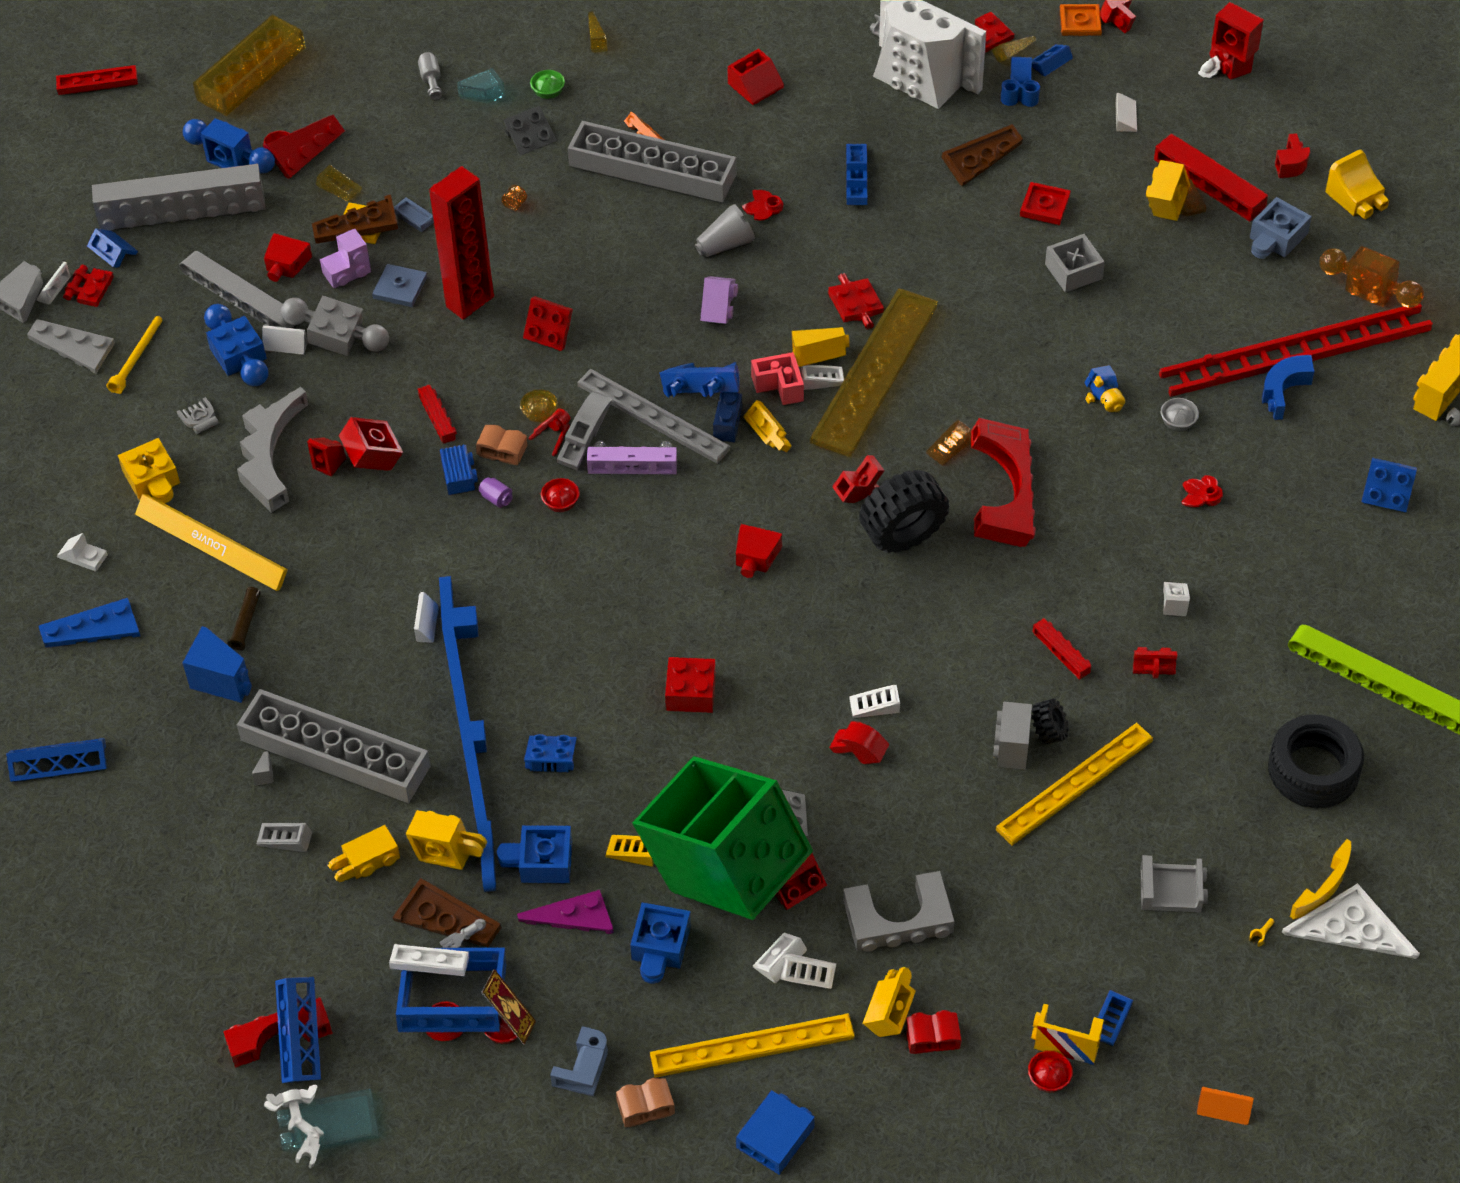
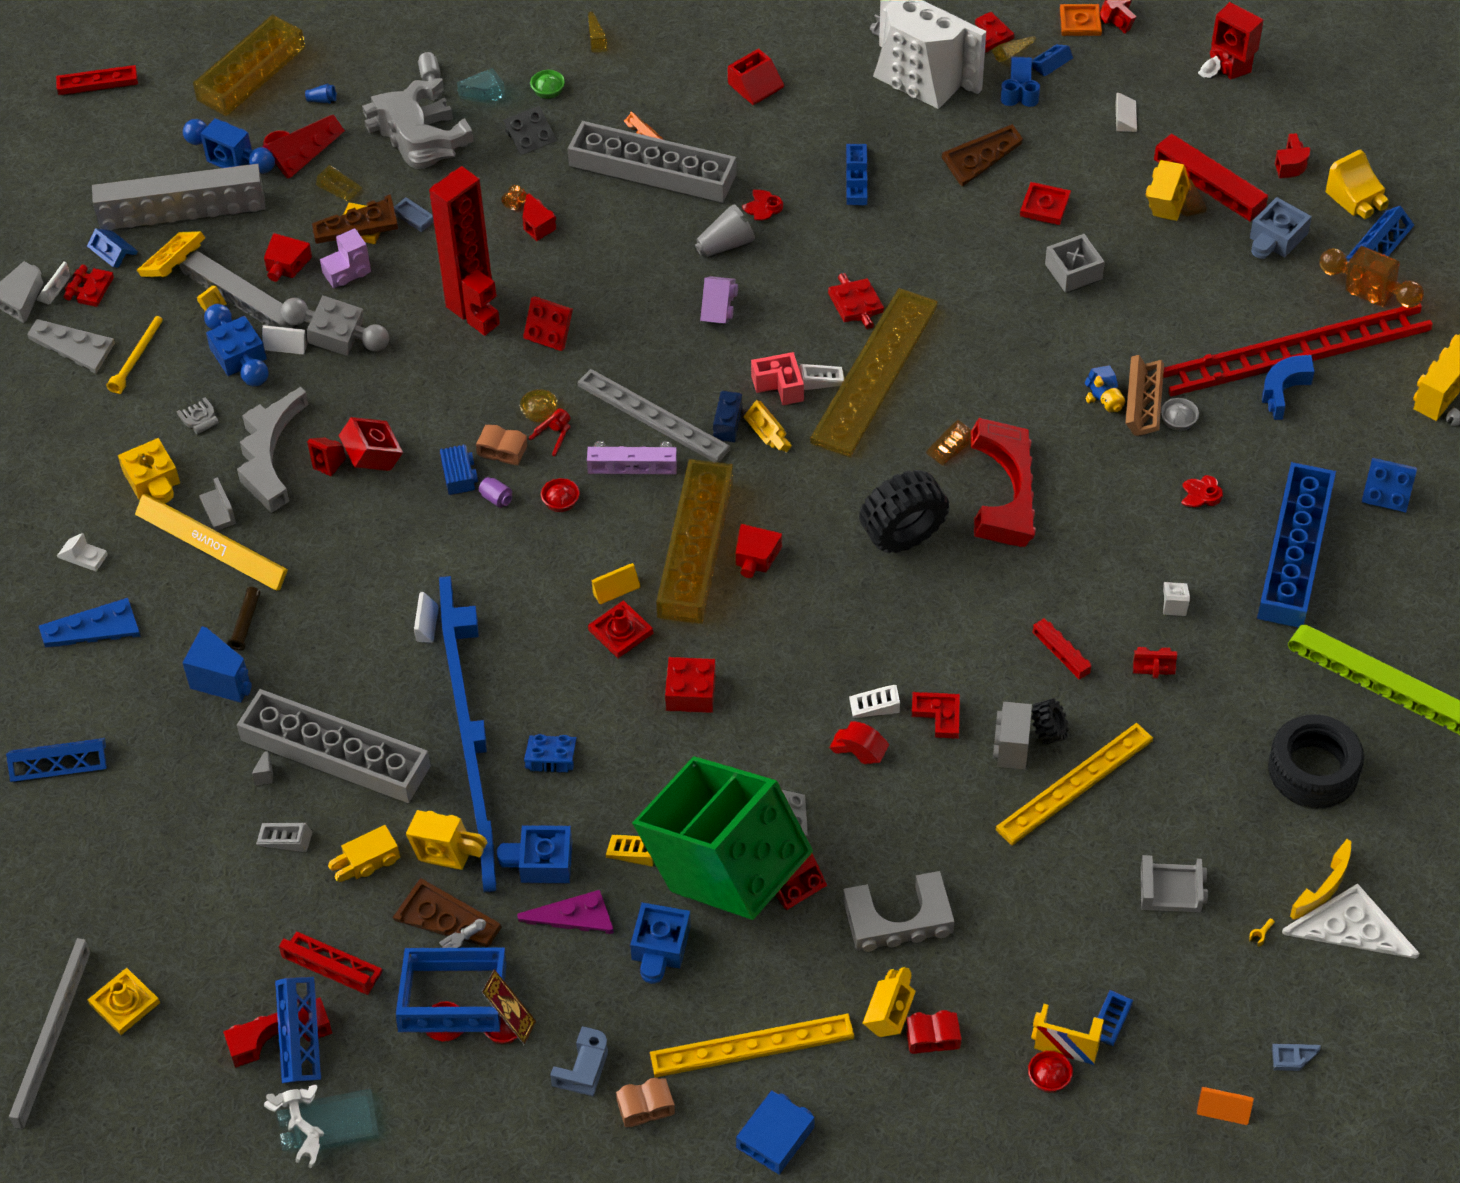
(49, 1034): none -> light grey tile
(123, 1001): none -> yellow plate
(170, 254): none -> yellow plate
(210, 297): none -> yellow tile
(218, 507): none -> light grey panel
(322, 94): none -> blue cone
(329, 967): none -> red fence
(399, 285): sand blue plate -> none
(408, 125): none -> light grey piece
(429, 960): white tile -> none
(437, 414): red piece -> none
(477, 293): none -> red arch
(537, 219): none -> red slope
(583, 430): light grey slope -> none
(615, 583): none -> yellow slope
(620, 629): none -> red plate
(695, 541): none -> clear yellow brick
(701, 380): blue hose -> none
(772, 961): white slope -> none
(789, 958): white slope -> none
(819, 345): yellow slope -> none
(858, 484): red brick -> none
(942, 707): none -> red plate
(1139, 399): none -> medium nougat fence
(1293, 1056): none -> sand blue tile
(1296, 545): none -> blue brick
(1379, 232): none -> blue fence

